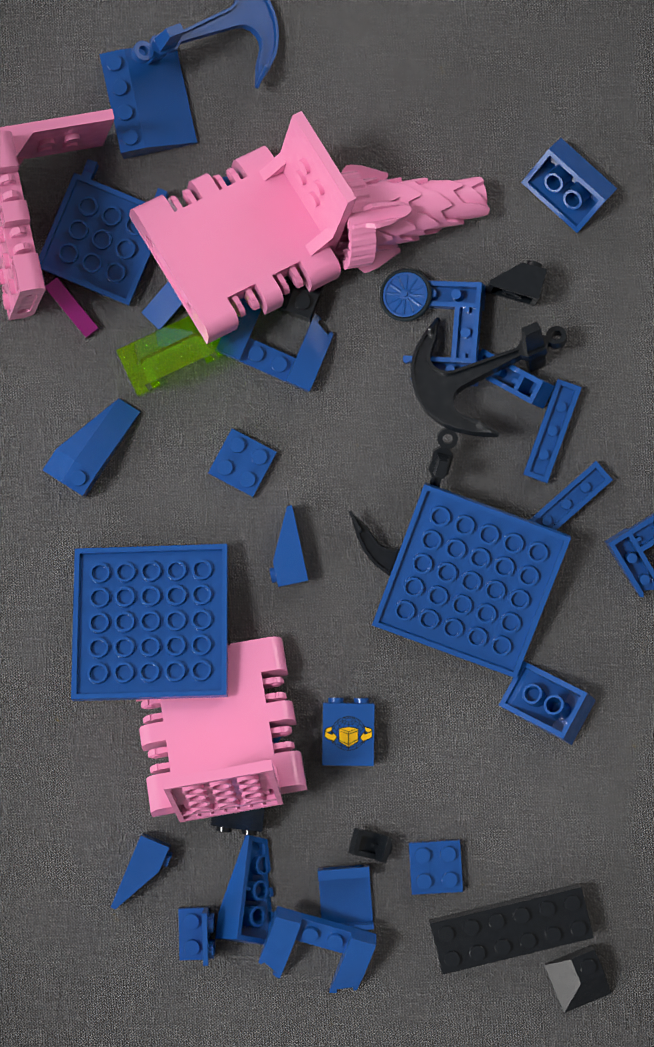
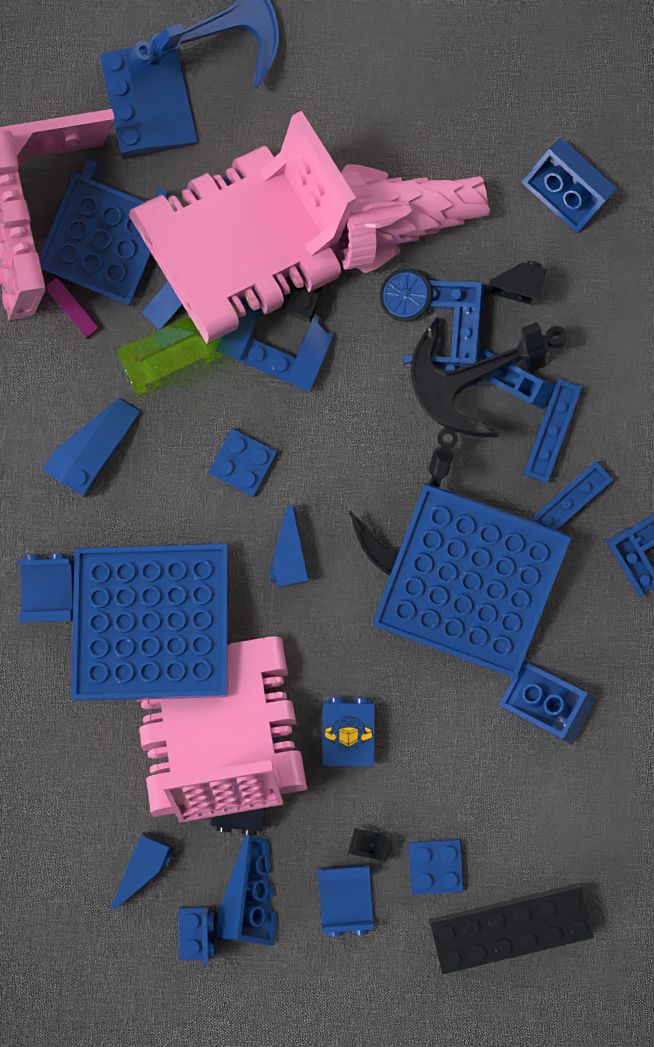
(46, 589): none -> blue panel
(353, 943): blue wedge -> none
(578, 978): black slope -> none

